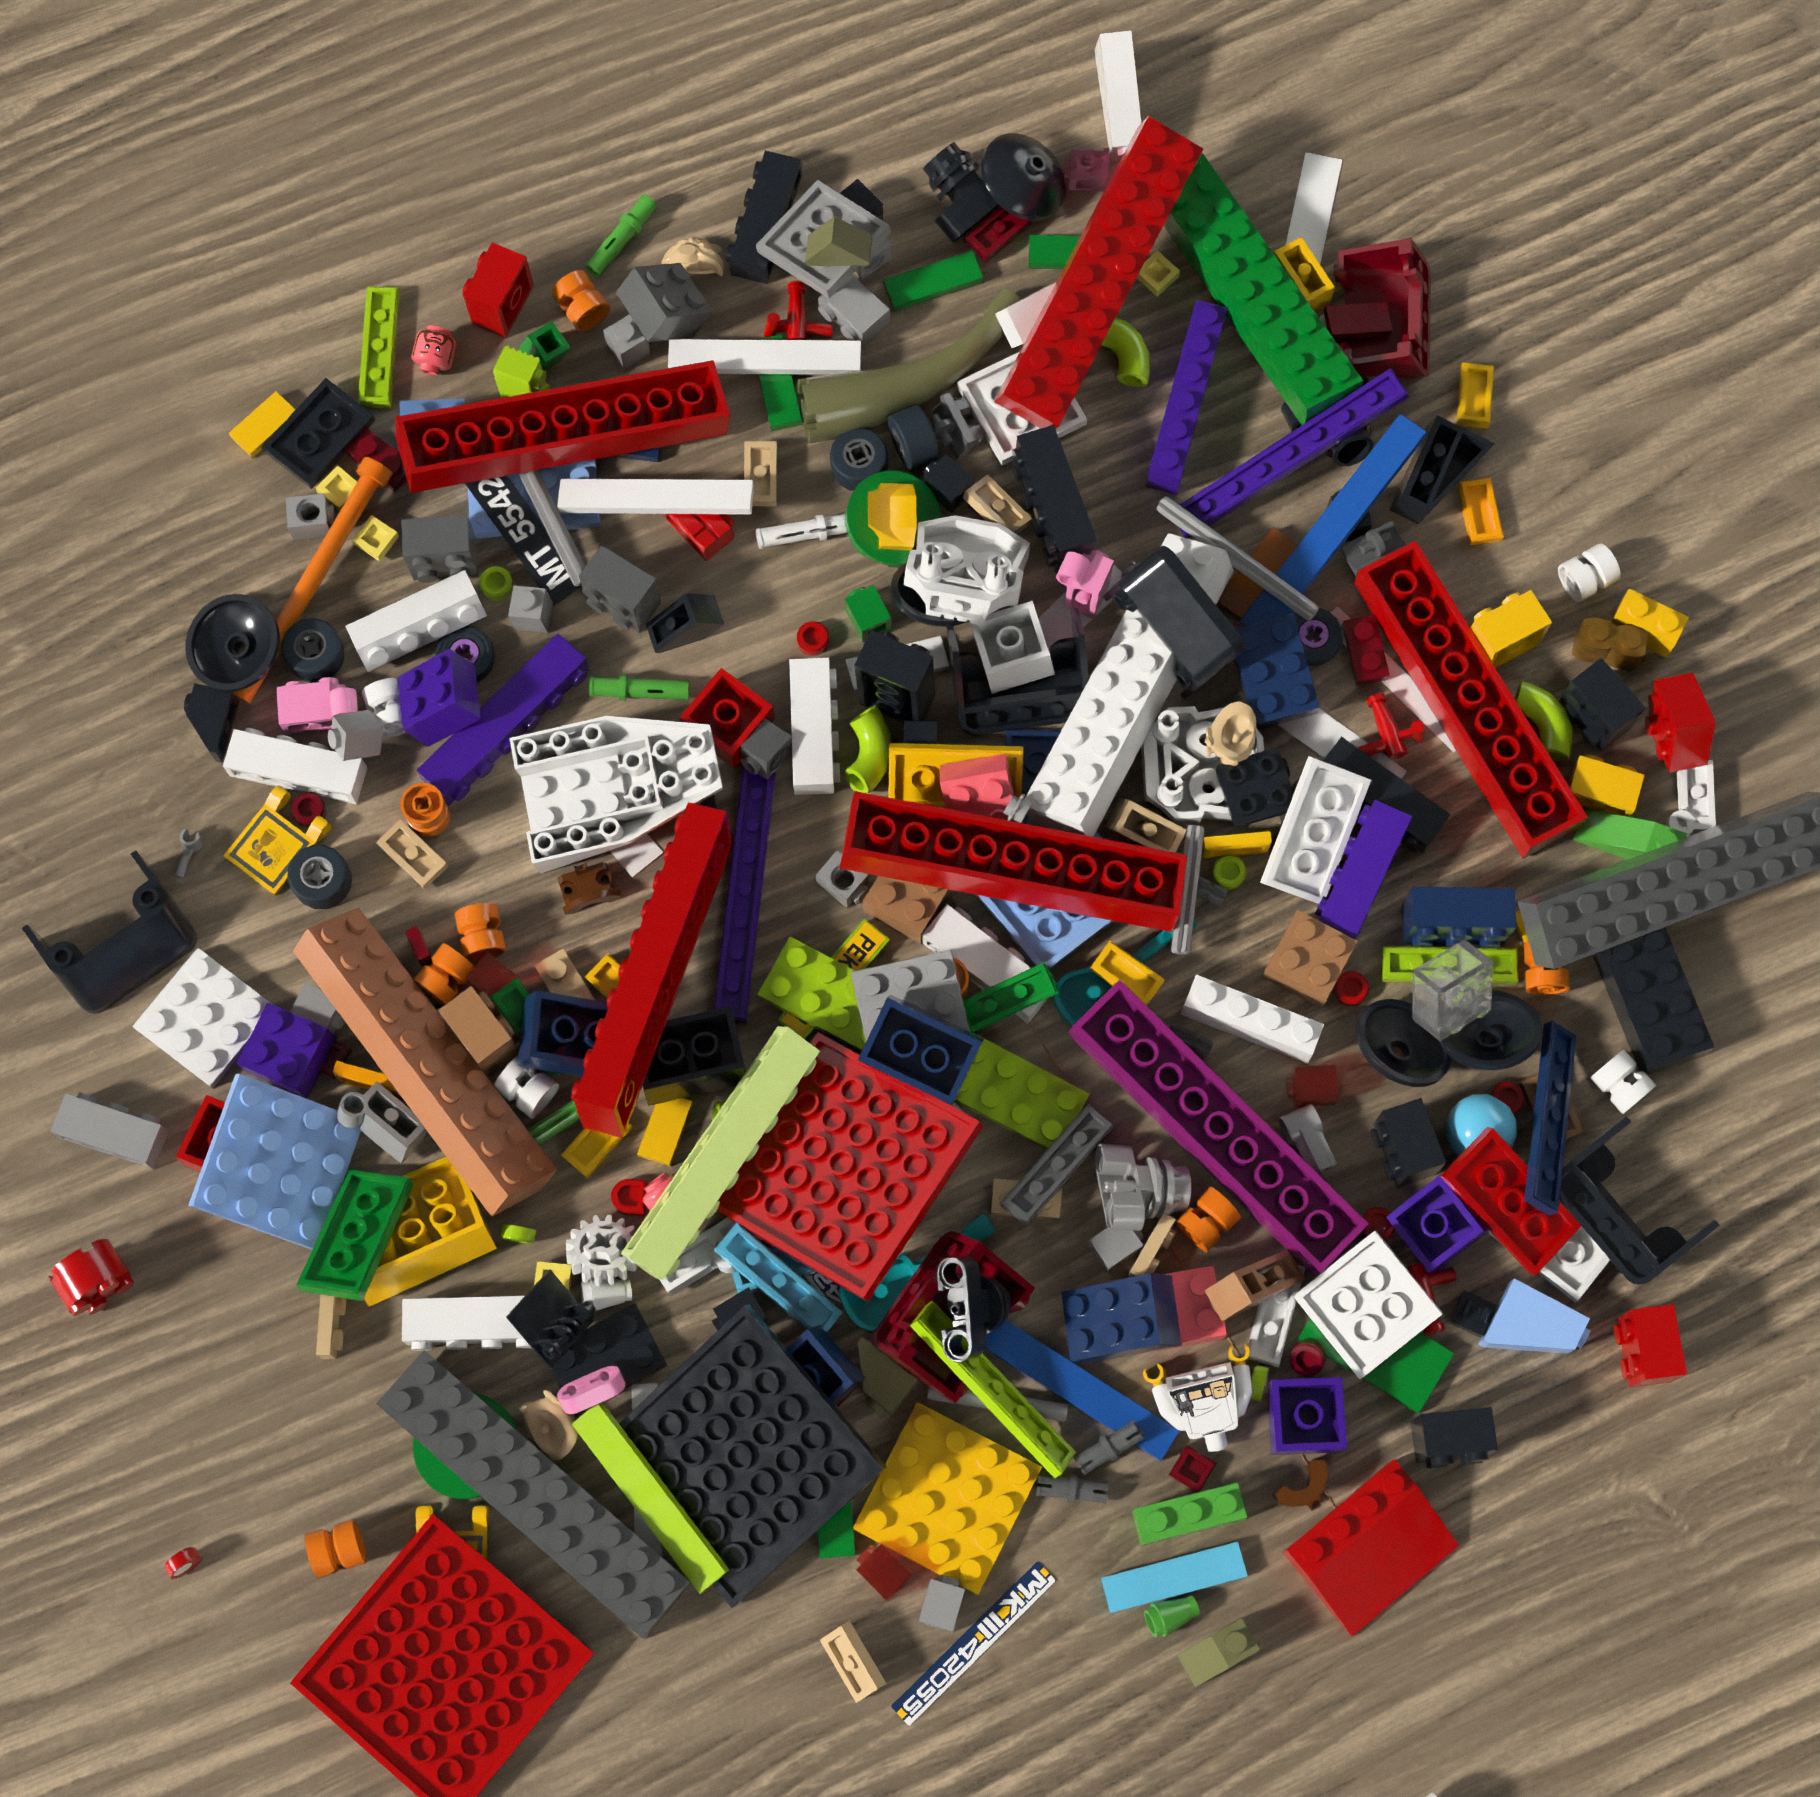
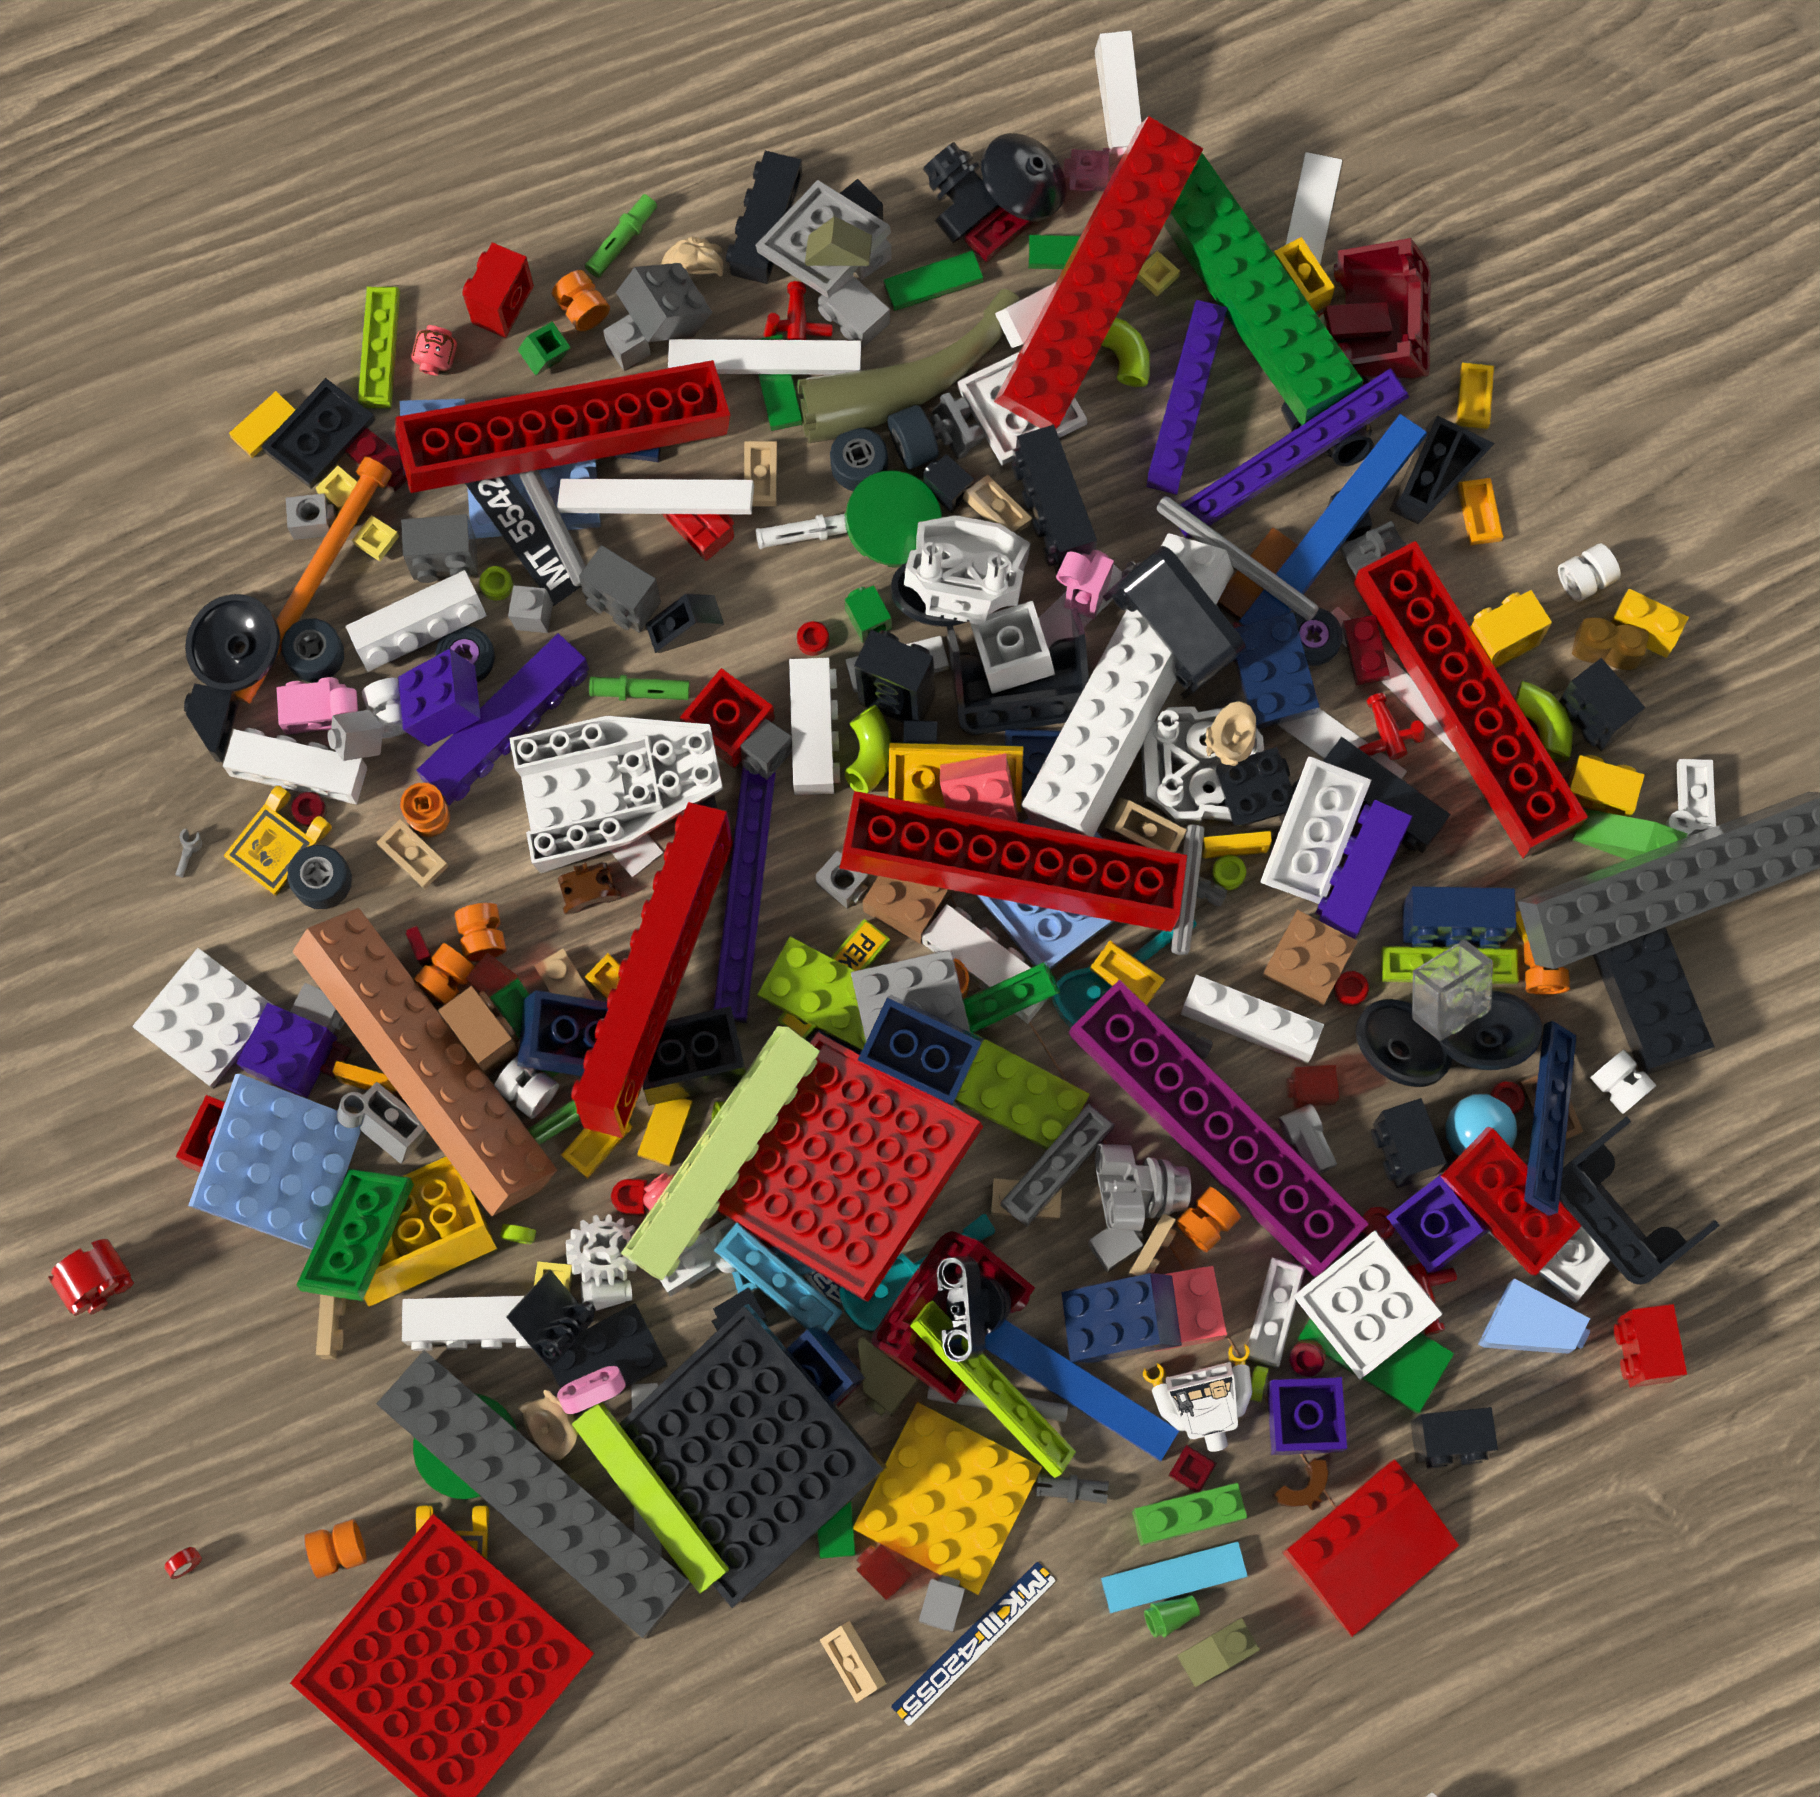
(110, 1129): light grey brick -> none
(129, 956): black windscreen -> none
(518, 373): lime brick -> none
(893, 515): yellow slope -> none
(1017, 808): light grey plate -> none
(1109, 1447): dark grey pin -> none
(1254, 1284): medium nougat slope -> none
(1472, 1313): black tile -> none
(1680, 722): red brick -> none

